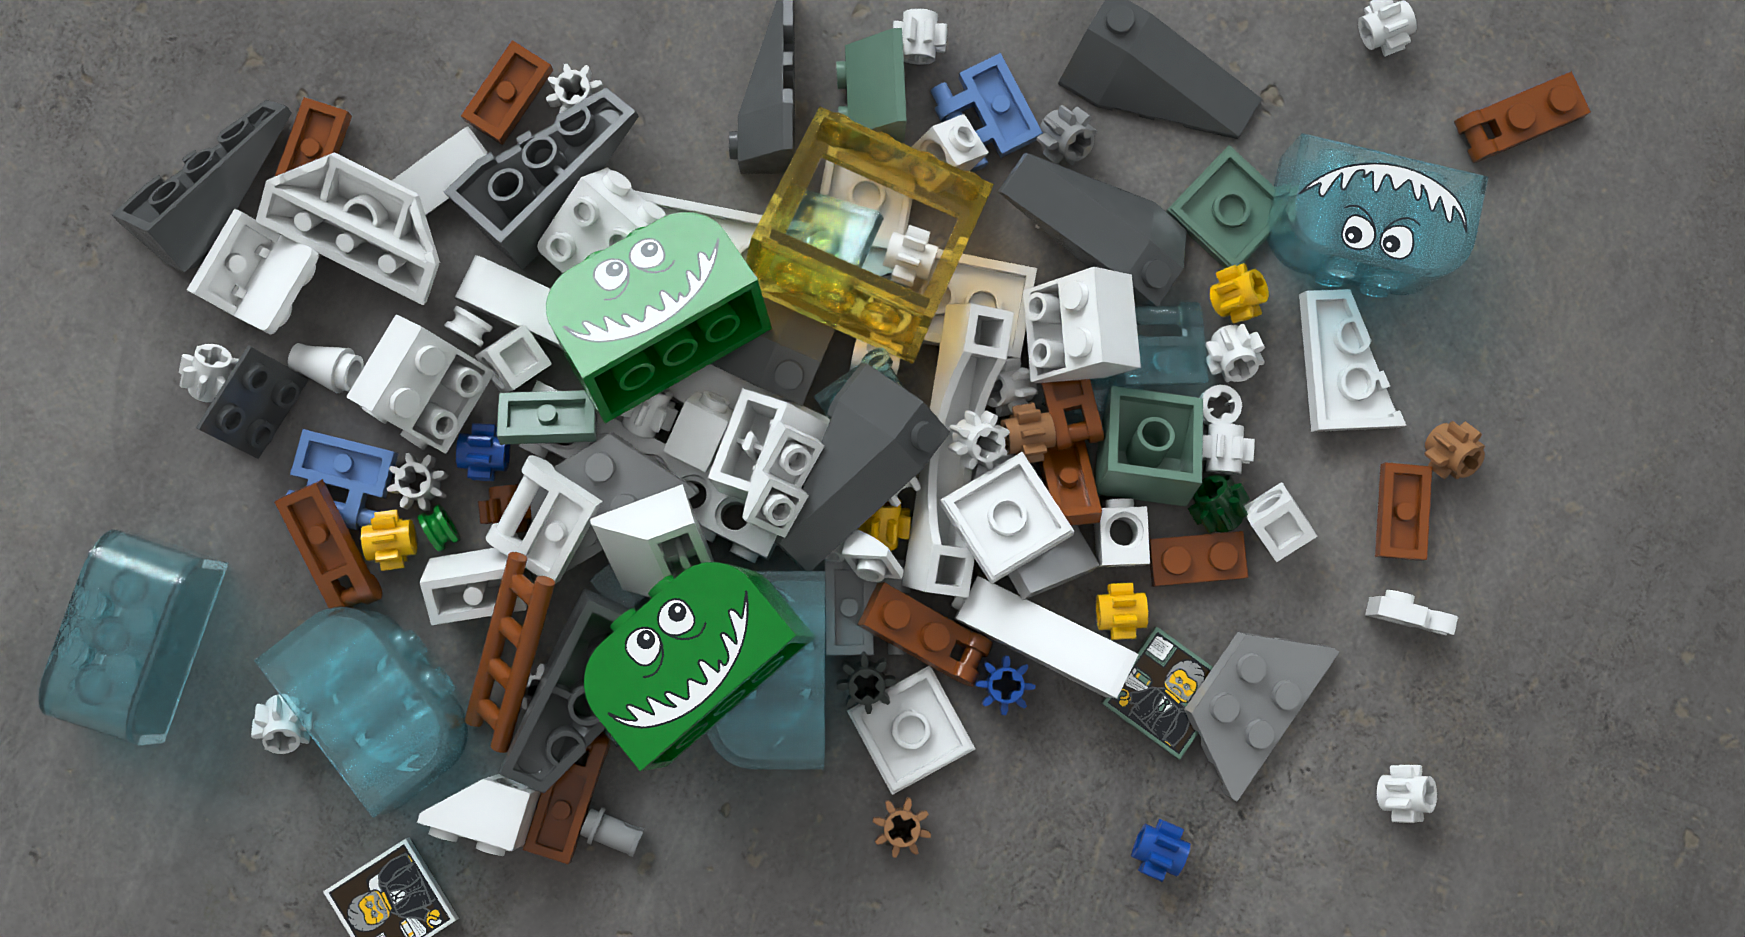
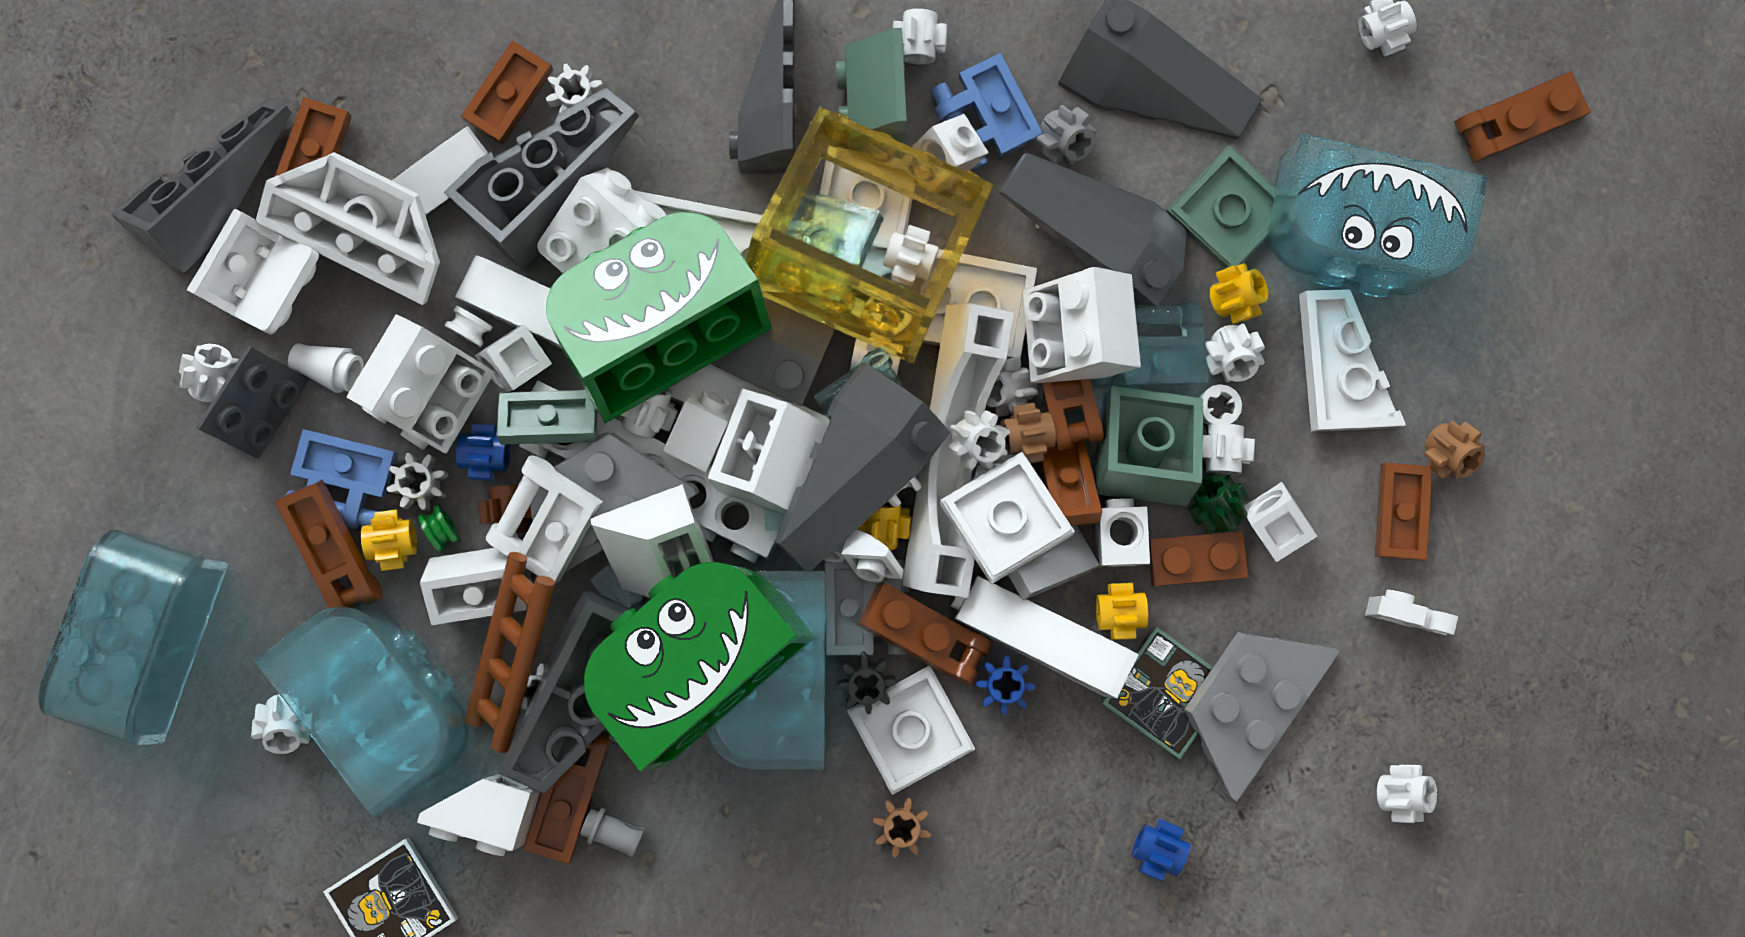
(776, 486): white slope -> none

